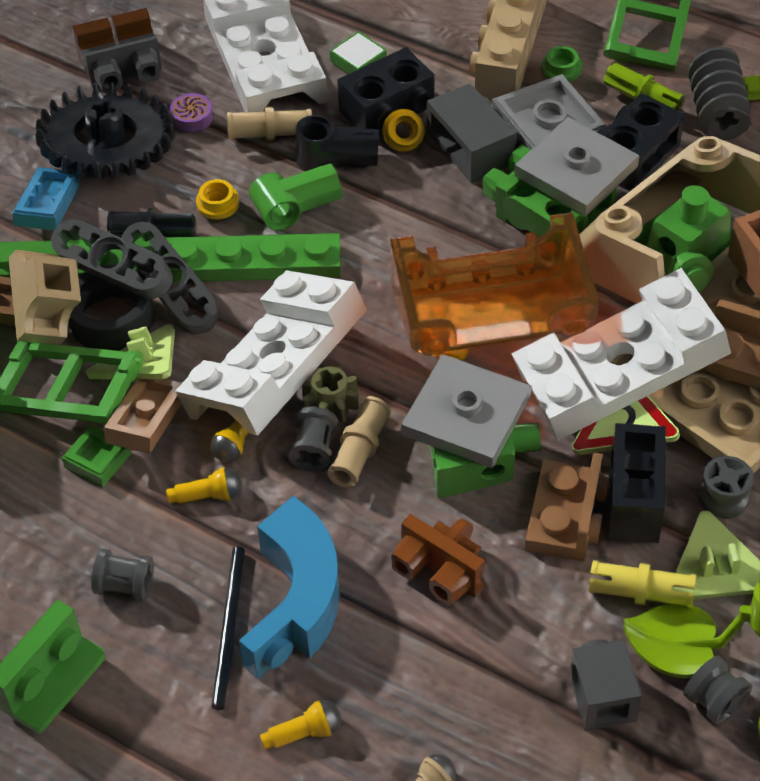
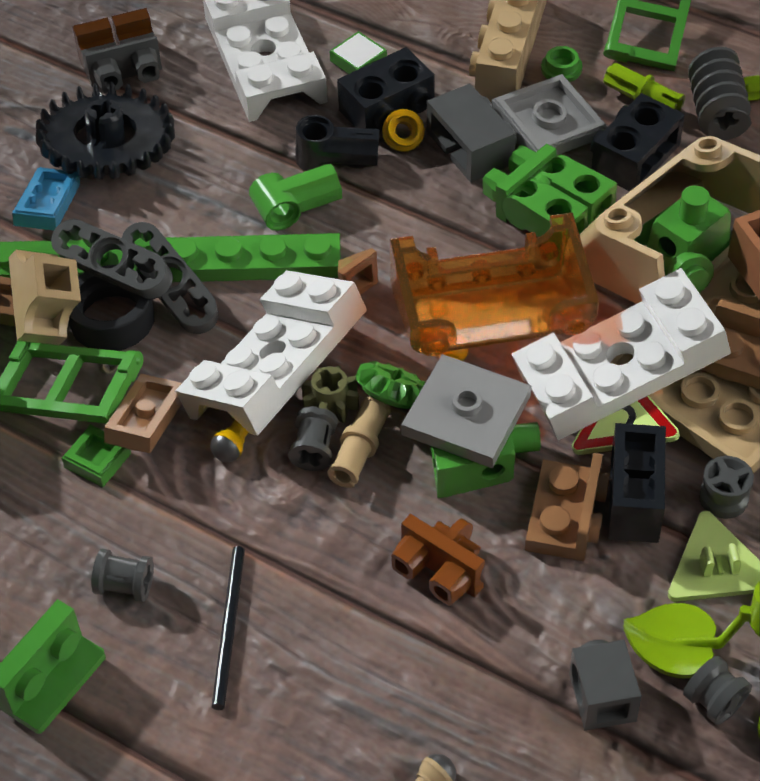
(156, 351): yellowish green piece -> none
(167, 223): black axle -> none
(191, 112): medium lavender tile -> none
(217, 199): yellow plate -> none
(222, 485): yellow piece -> none
(264, 124): tan pin -> none
(306, 554): dark azure arch -> none
(319, 720): yellow piece -> none
(360, 269): none -> medium nougat slope
(389, 384): none -> bright green gear
(576, 166): light grey plate -> none
(642, 583): light yellow pin -> none

